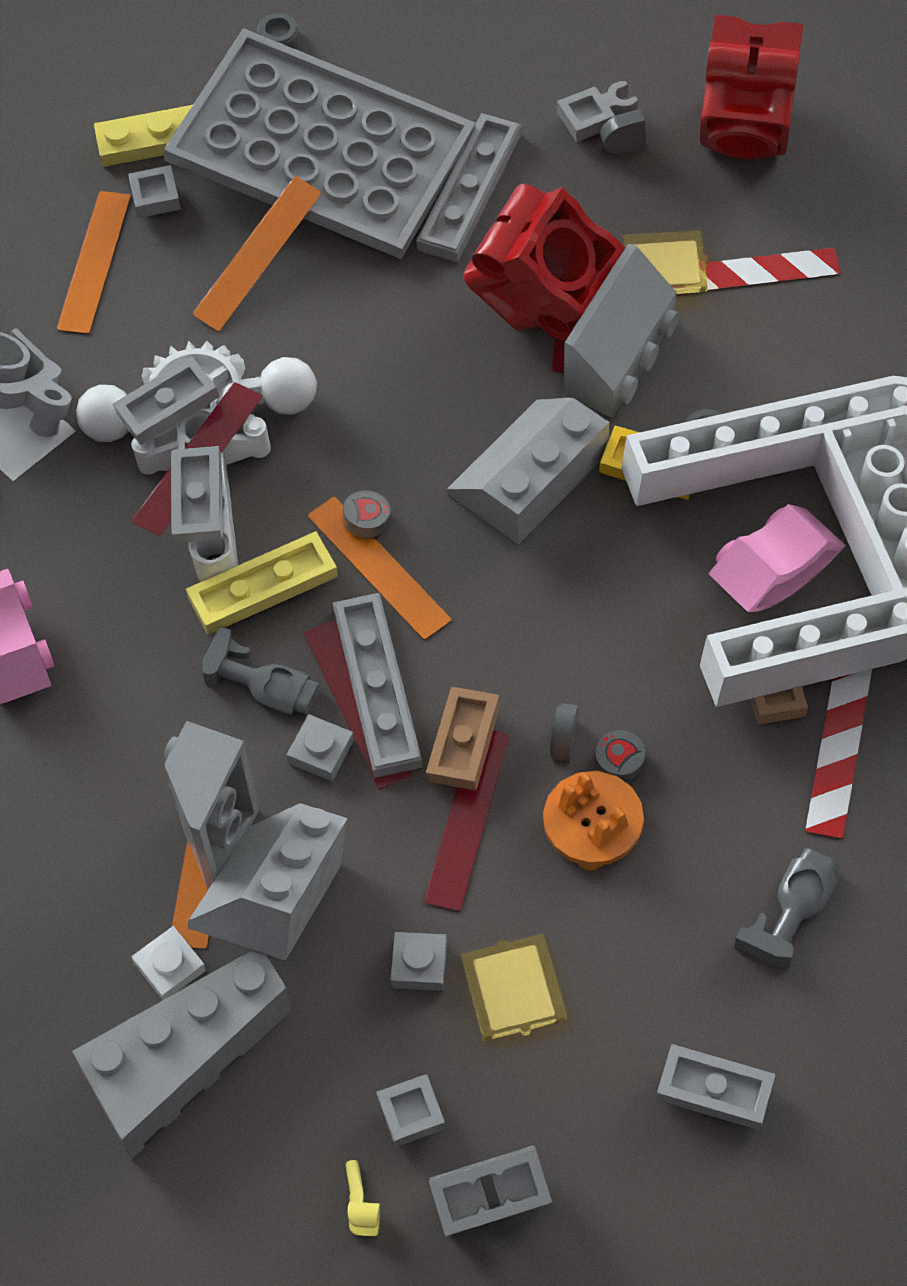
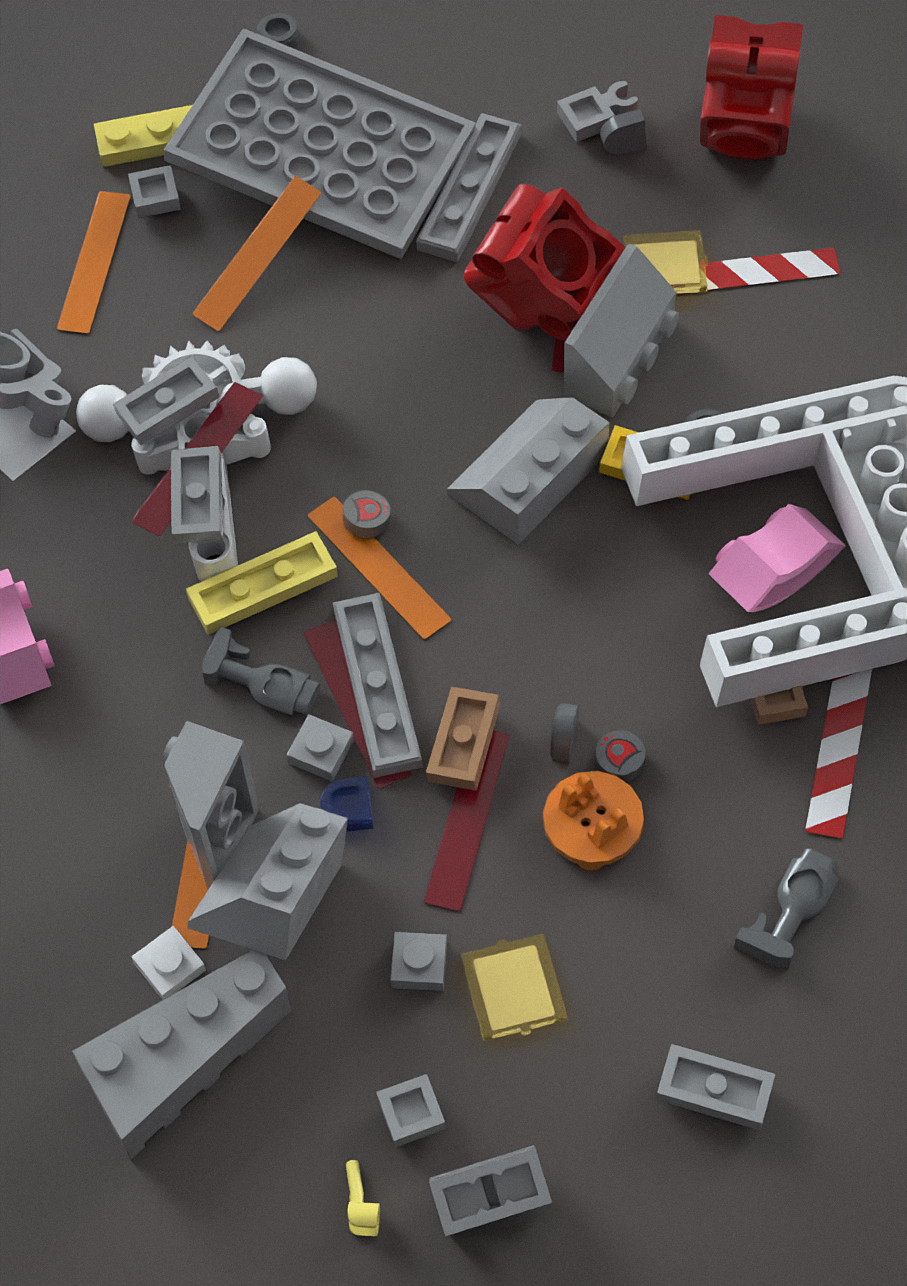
(350, 800): none -> clear blue tile

